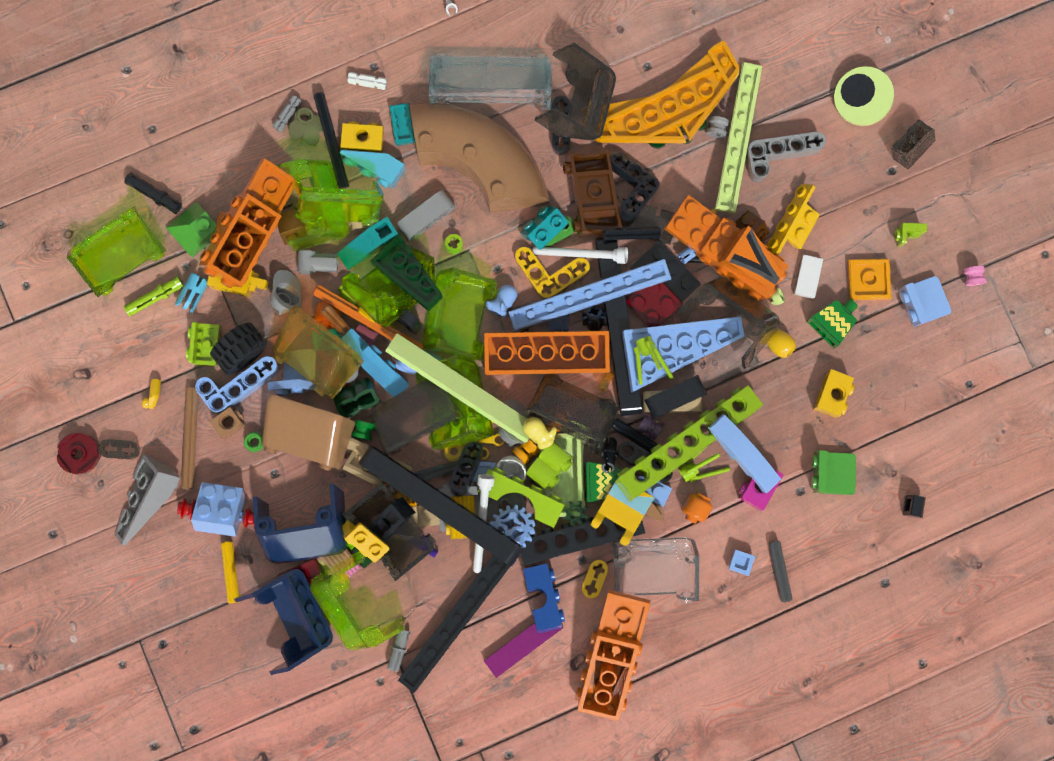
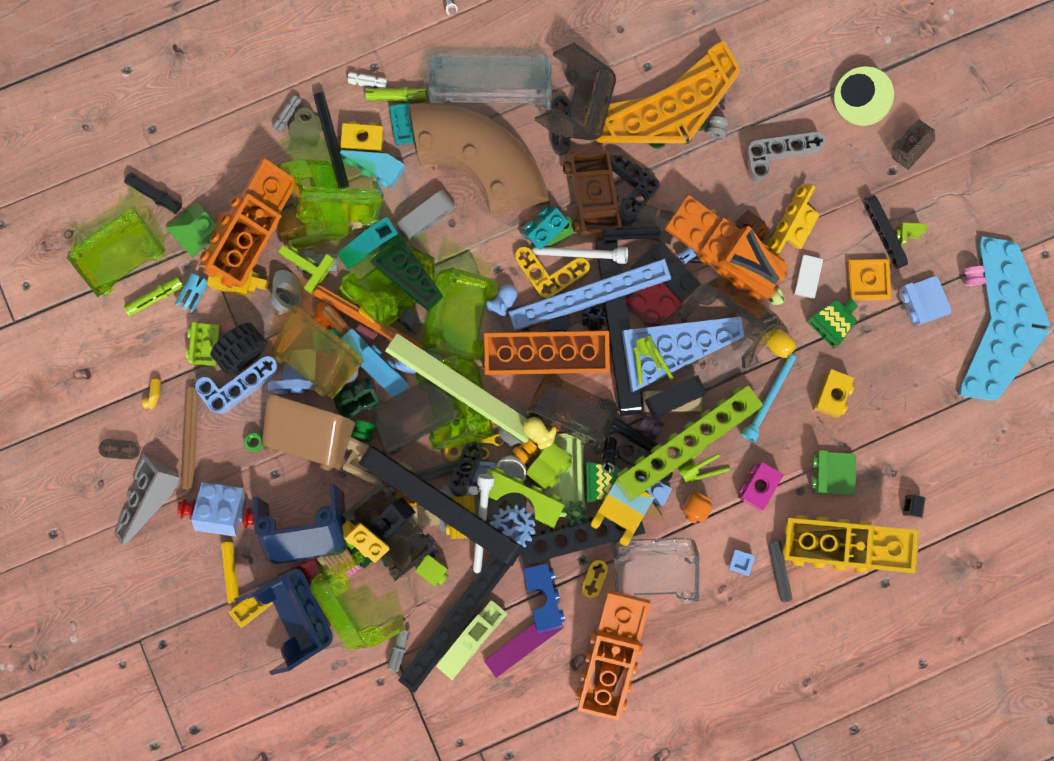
(67, 451): dark red plate -> none
(219, 422): medium nougat brick -> none
(247, 611): none -> yellow plate
(309, 265): none -> lime bracket
(402, 94): none -> lime pin
(432, 571): none -> lime brick
(459, 246): lime bush -> none
(471, 640): none -> yellowish green slope
(605, 382): clear yellow tile -> none
(738, 138): yellowish green tile -> none
(745, 453): light blue slope -> none
(752, 432): none -> medium azure piece
(850, 545): none -> yellow wedge
(885, 232): none -> black beam
(1009, 333): none -> medium azure wing

